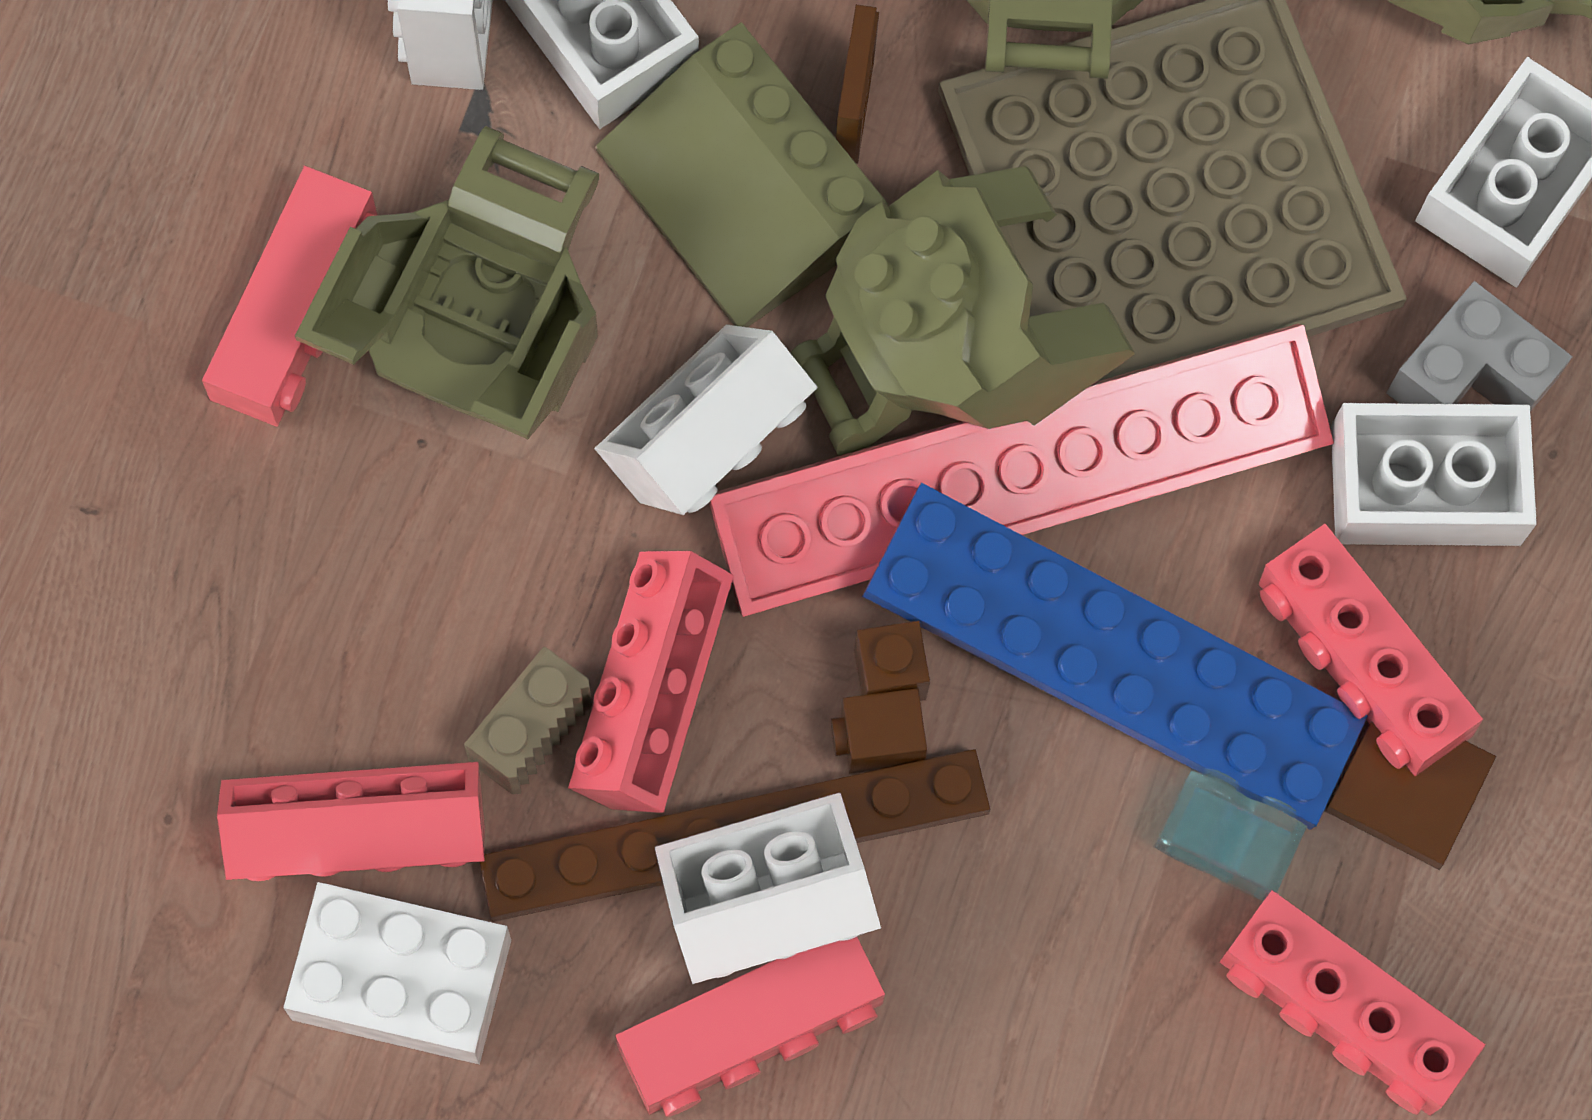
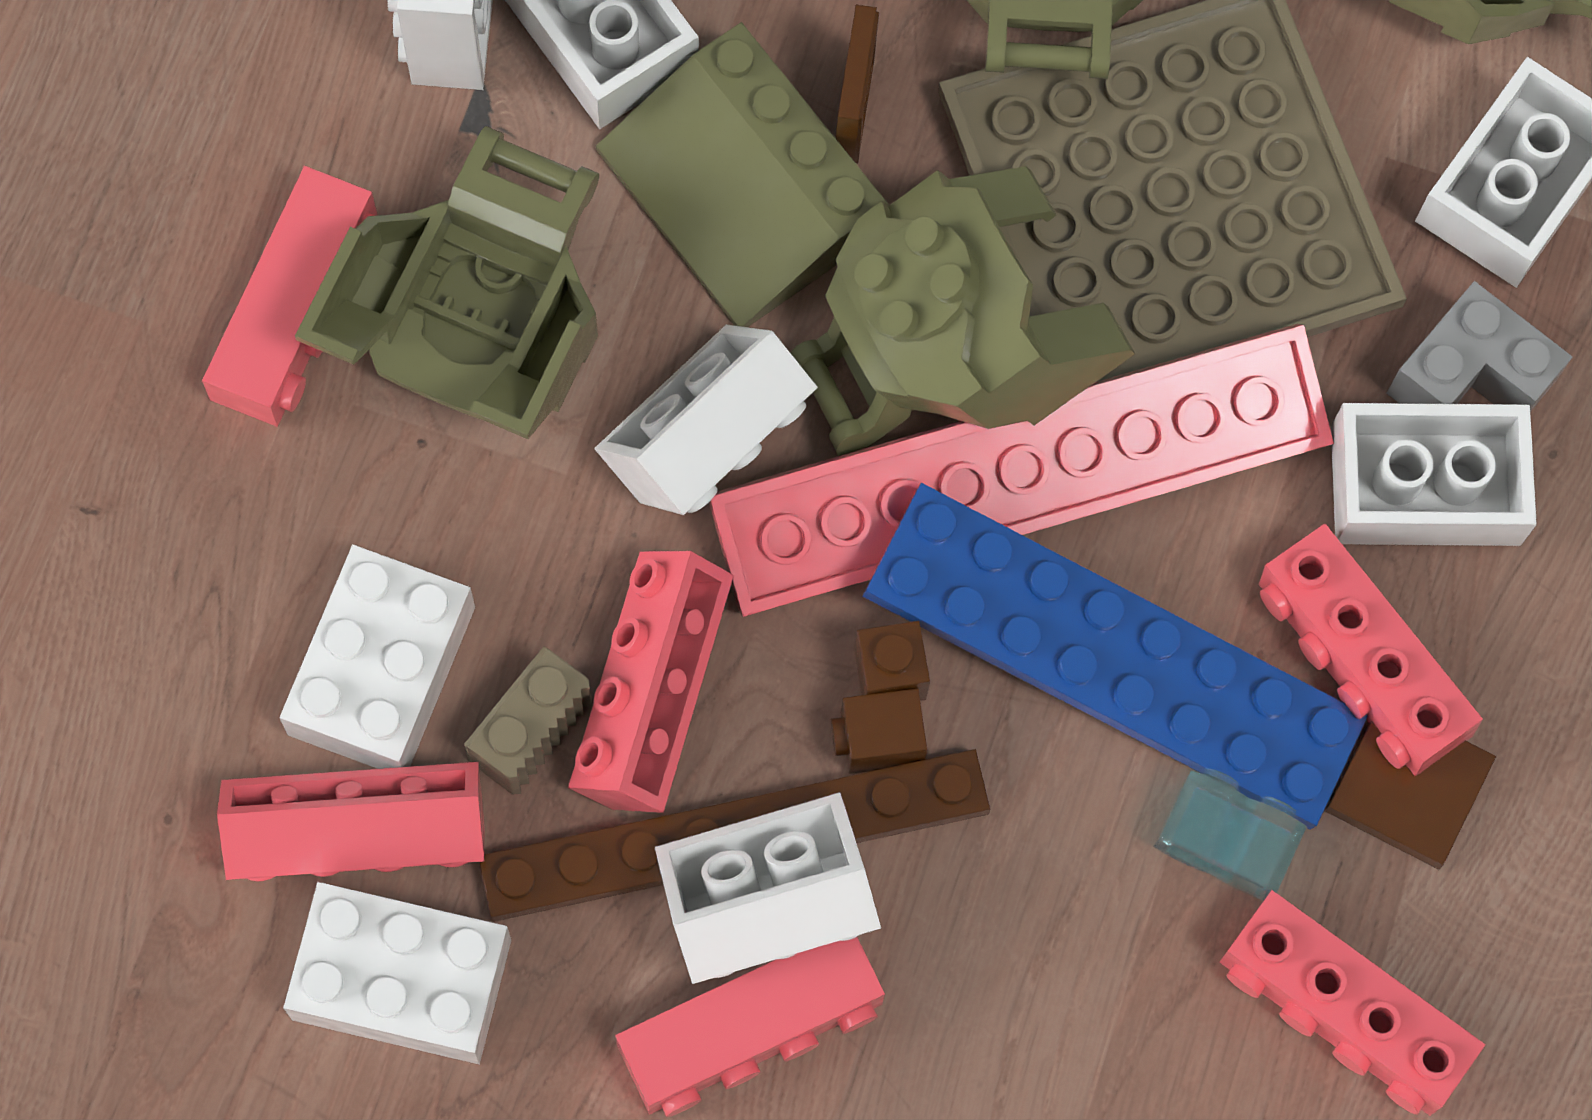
(378, 660): none -> white brick

